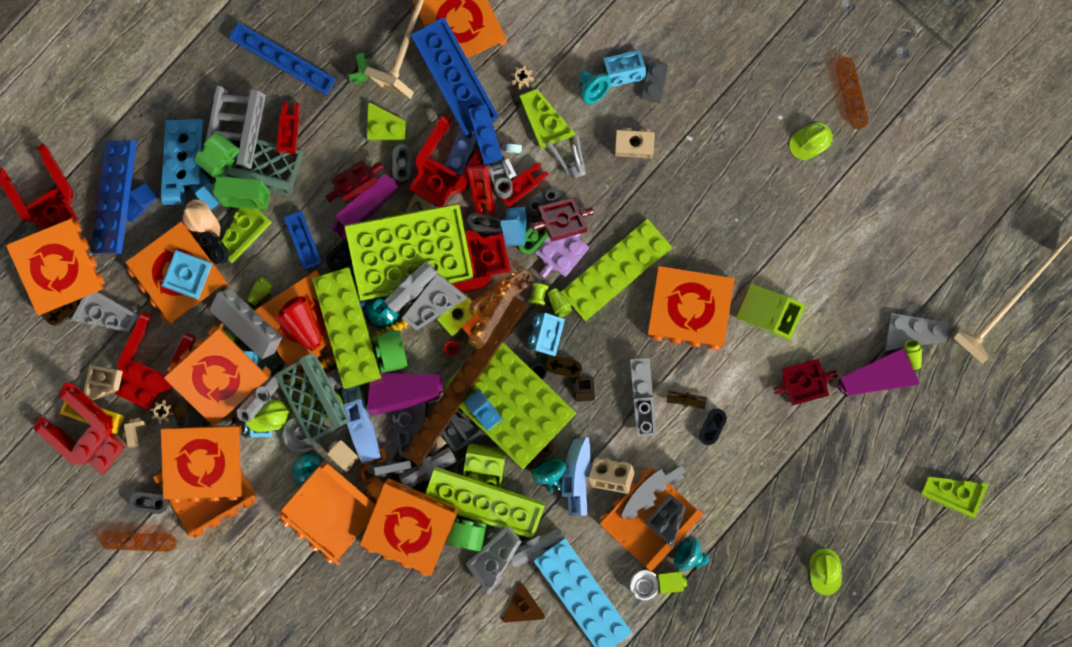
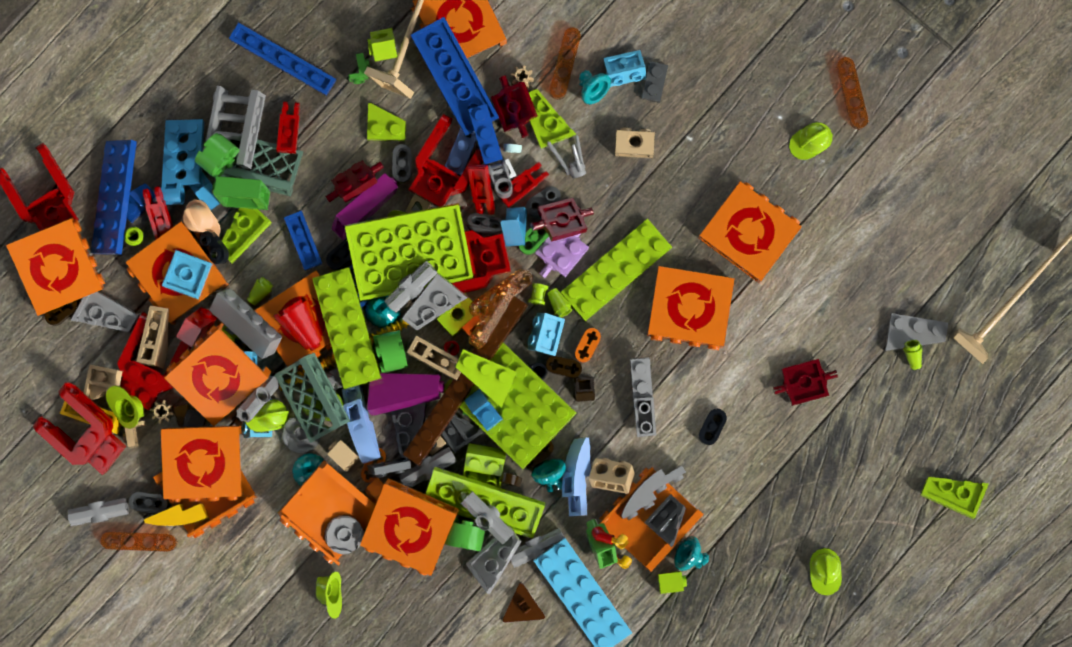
(98, 512): none -> light grey piece
(125, 407): none -> lime piece
(131, 233): none -> lime cone
(155, 338): none -> tan slope
(157, 212): none -> red hinge
(178, 516): none -> yellow slope
(196, 326): none -> red brick
(329, 593): none -> lime piece
(343, 534): none -> light grey tile
(382, 45): none -> lime brick
(434, 357): none -> tan slope
(486, 375): none -> lime wing
(487, 518): none -> light grey piece
(511, 479): none -> dark brown beam
(514, 106): none -> dark red plate
(565, 63): none -> clear orange beam
(583, 342): none -> orange beam
(603, 545): none -> torso
(644, 585): white hair -> none
(686, 399): dark brown pin -> none
(750, 231): none -> orange panel
(771, 312): lime slope -> none
(882, 375): magenta slope -> none

